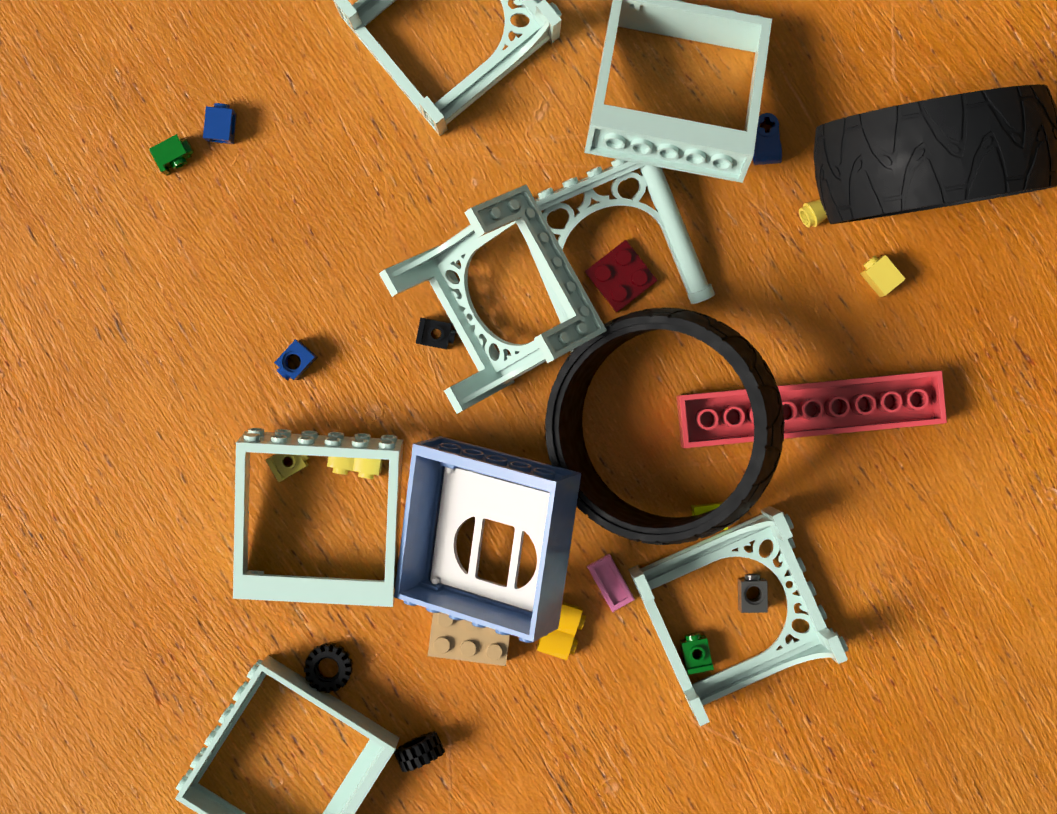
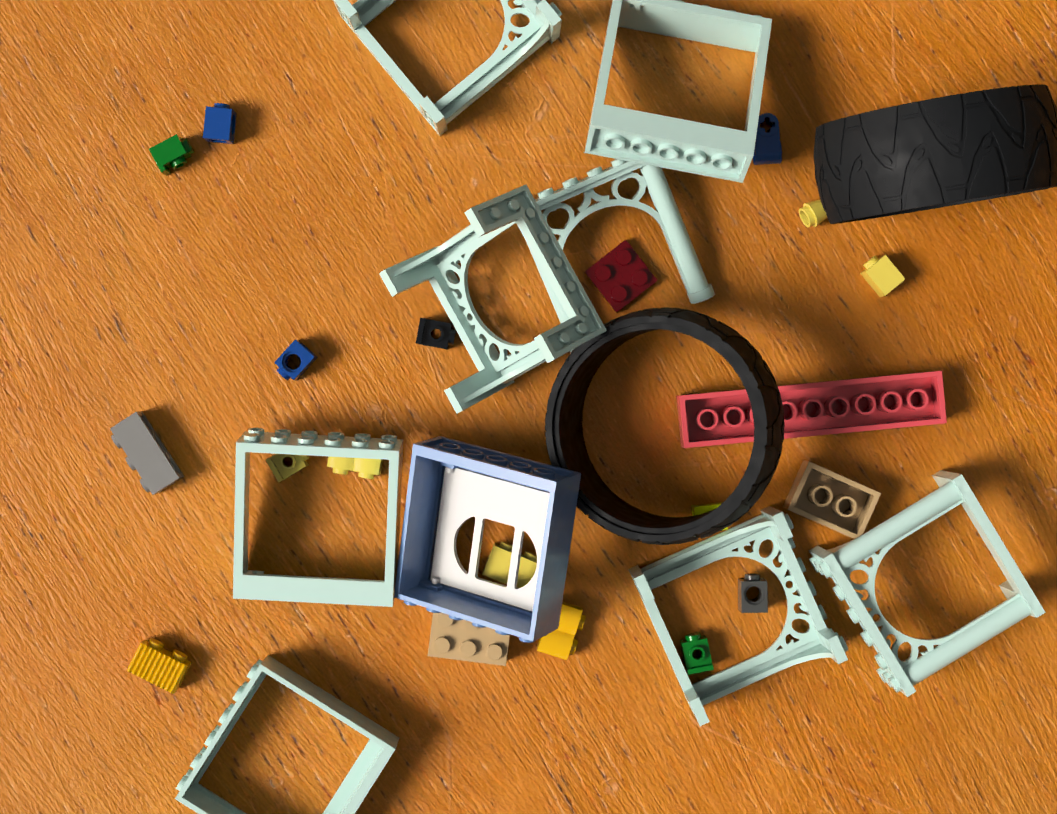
(146, 453): none -> light grey brick
(159, 665): none -> yellow brick
(317, 679): black tyre -> none
(419, 751): black tyre -> none
(499, 563): none -> light yellow brick
(610, 582): bright pink tile -> none
(831, 500): none -> tan brick
(844, 559): none -> light aqua arch

